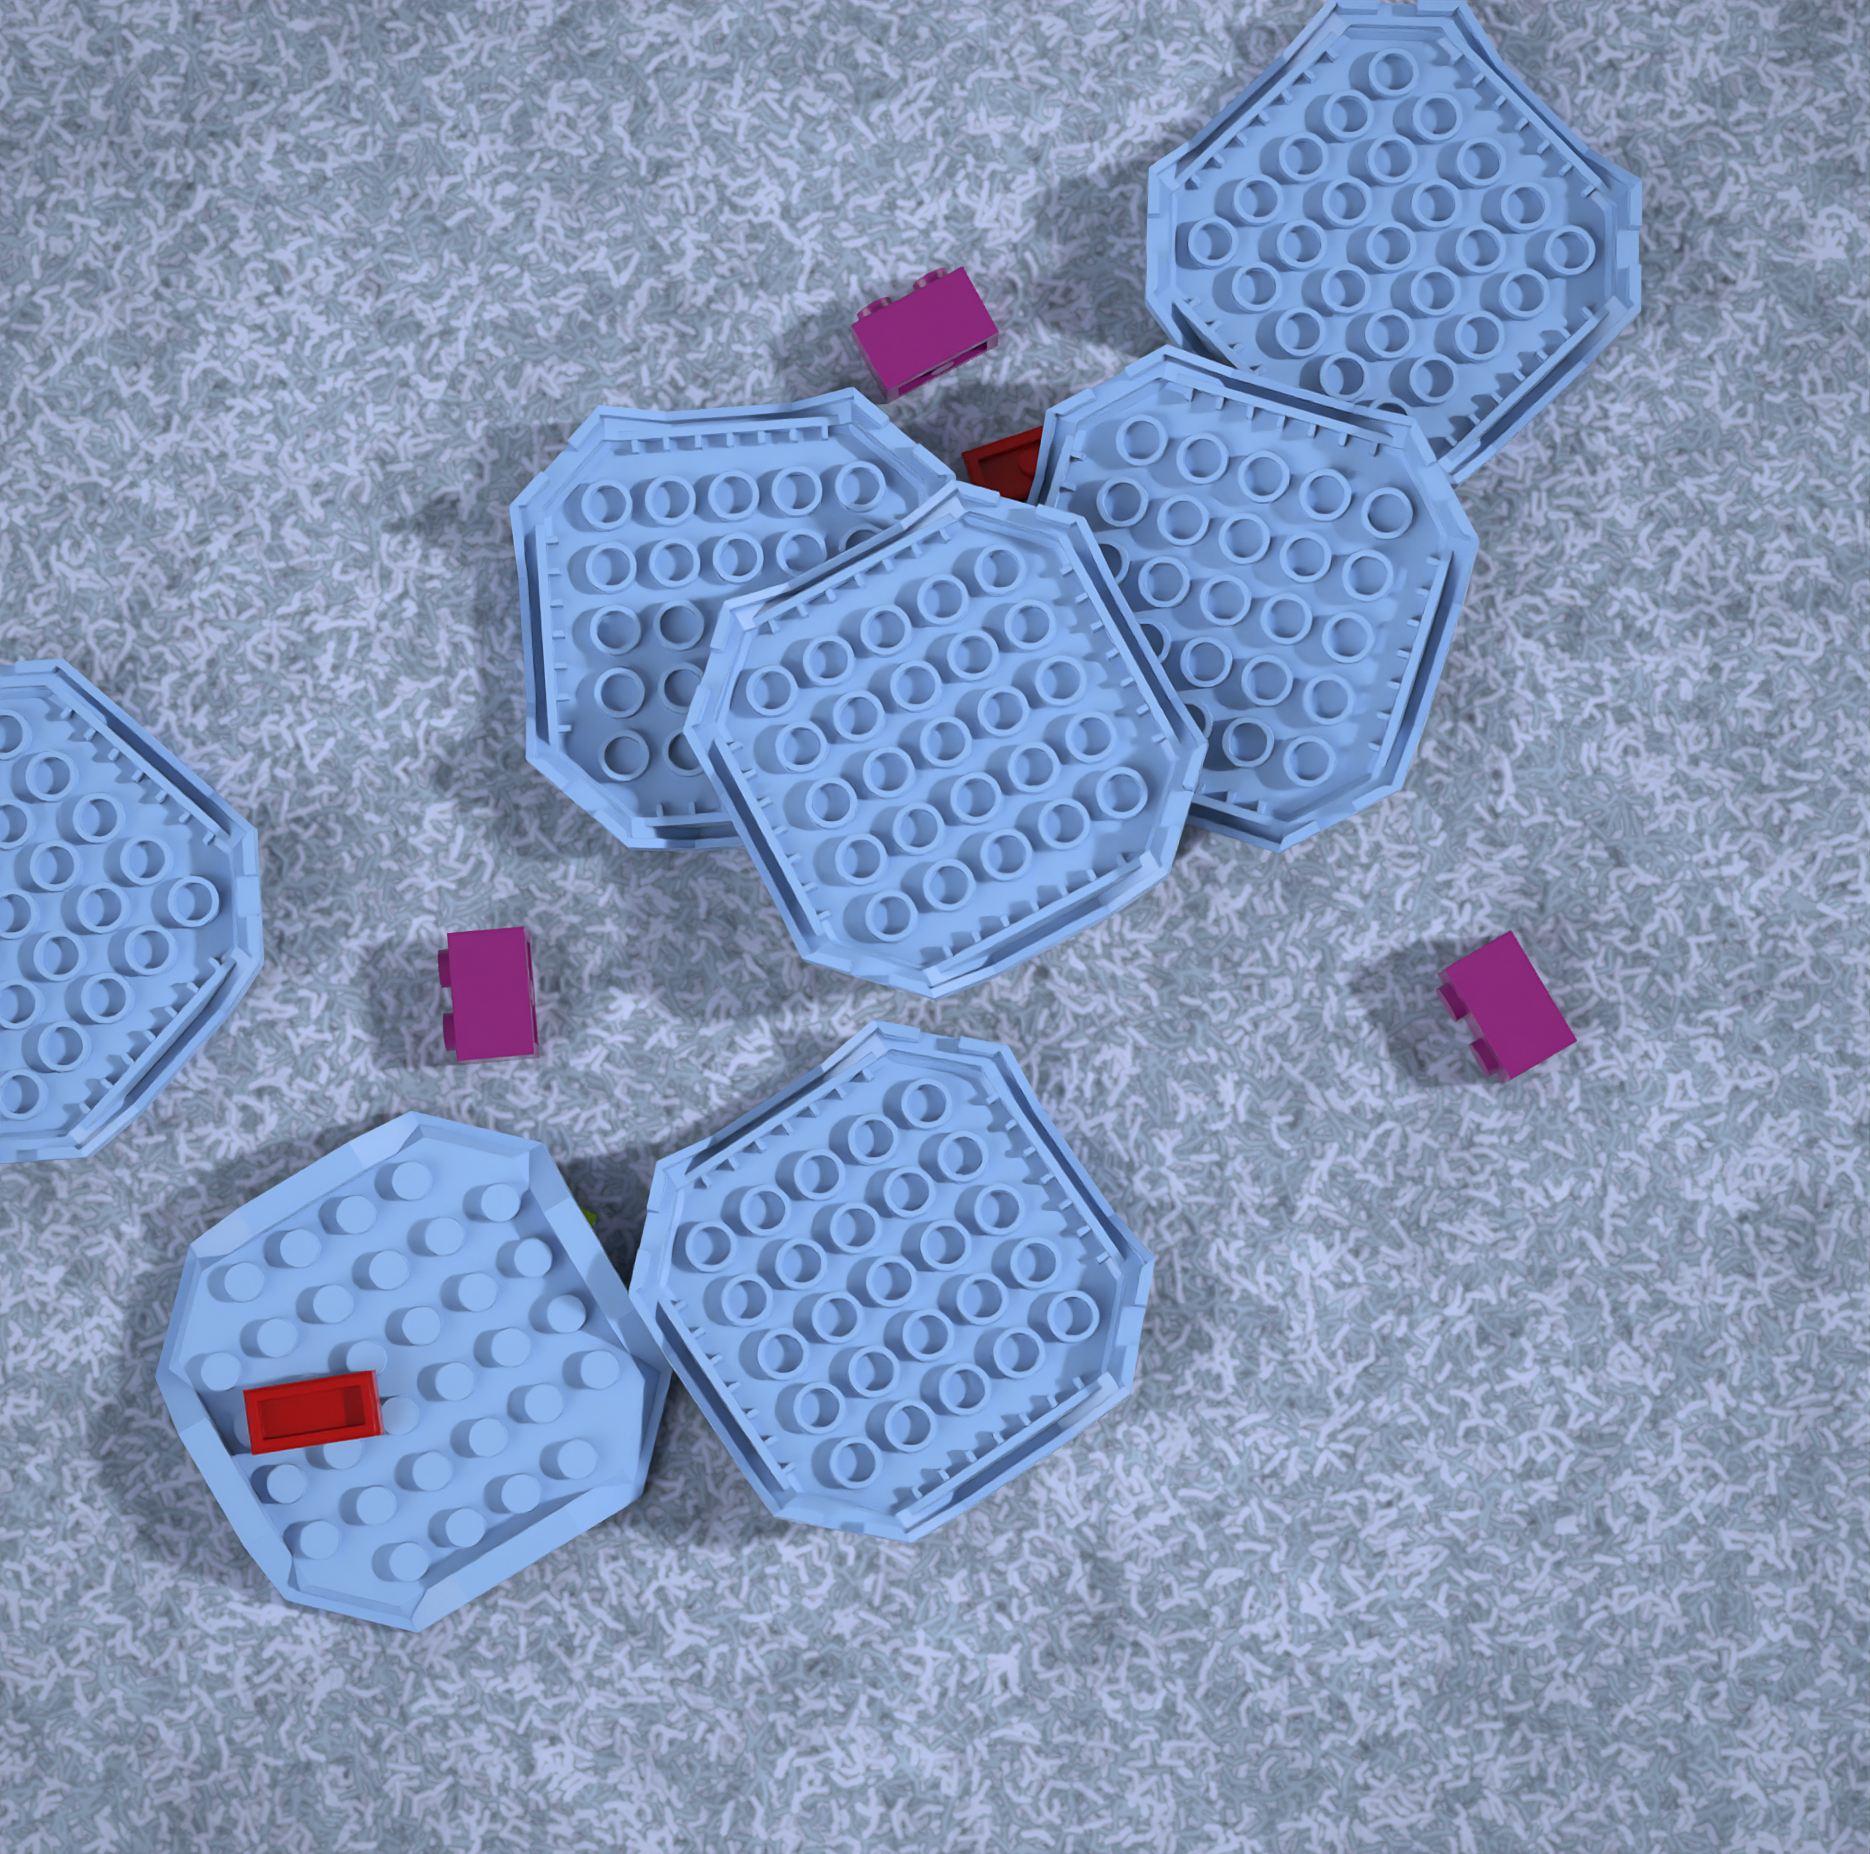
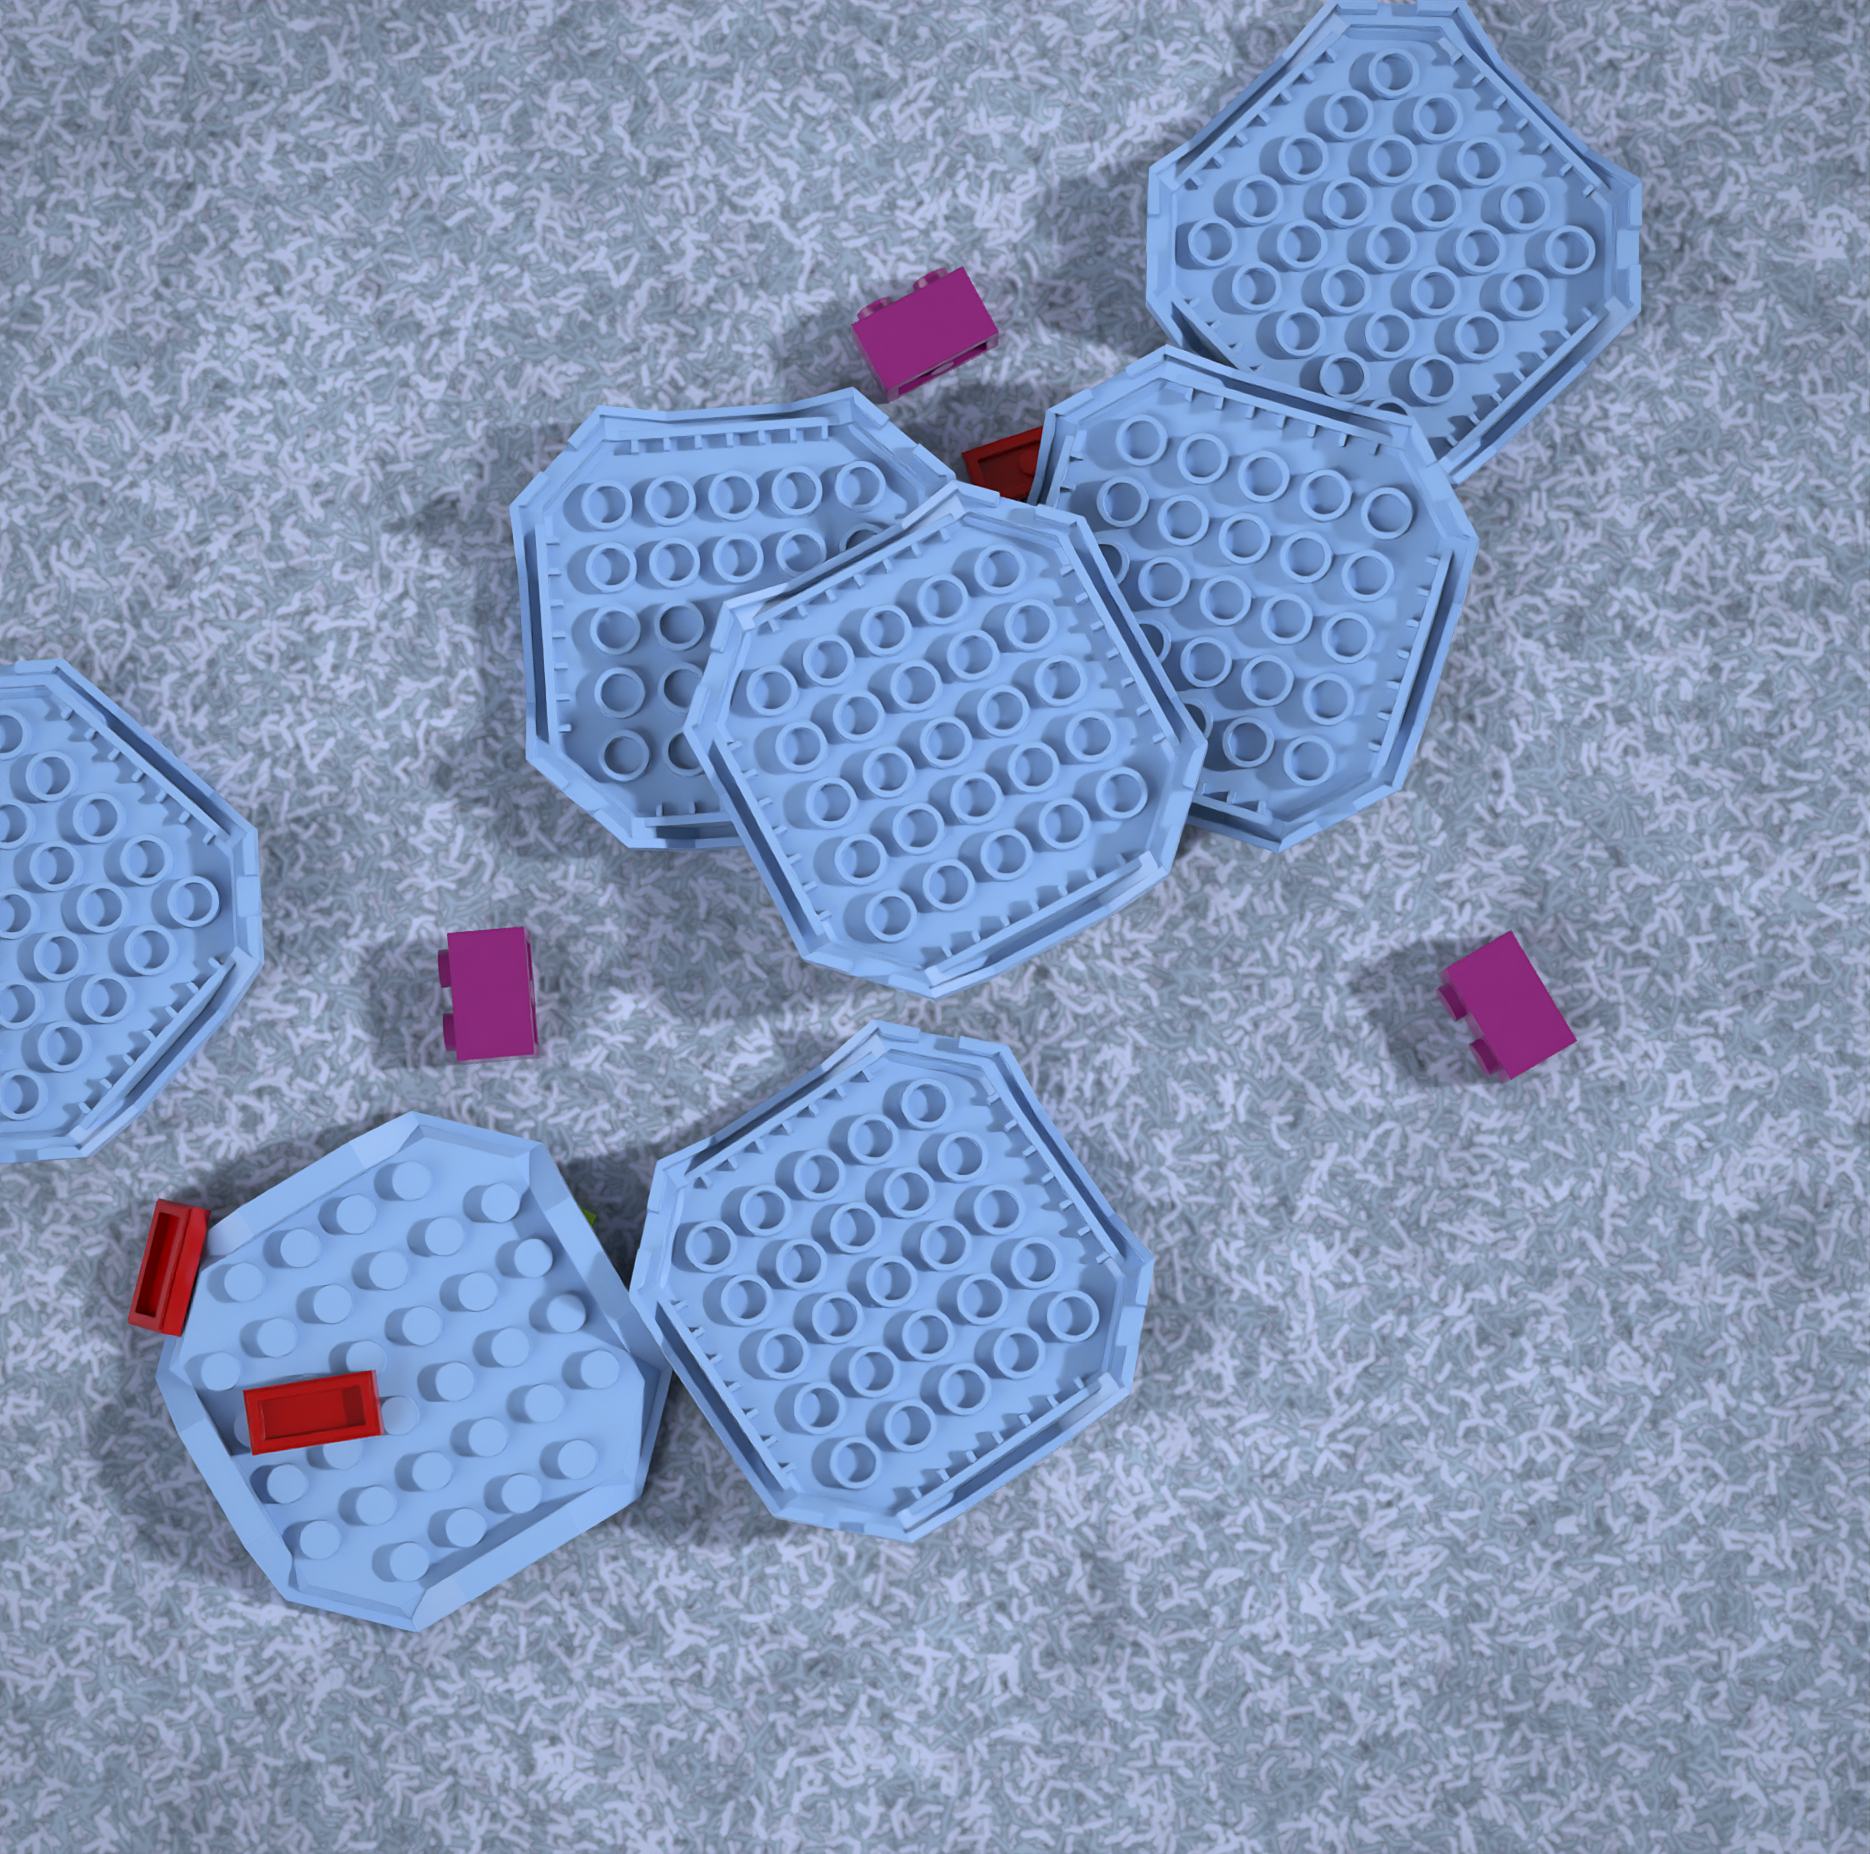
(169, 1267): none -> red tile

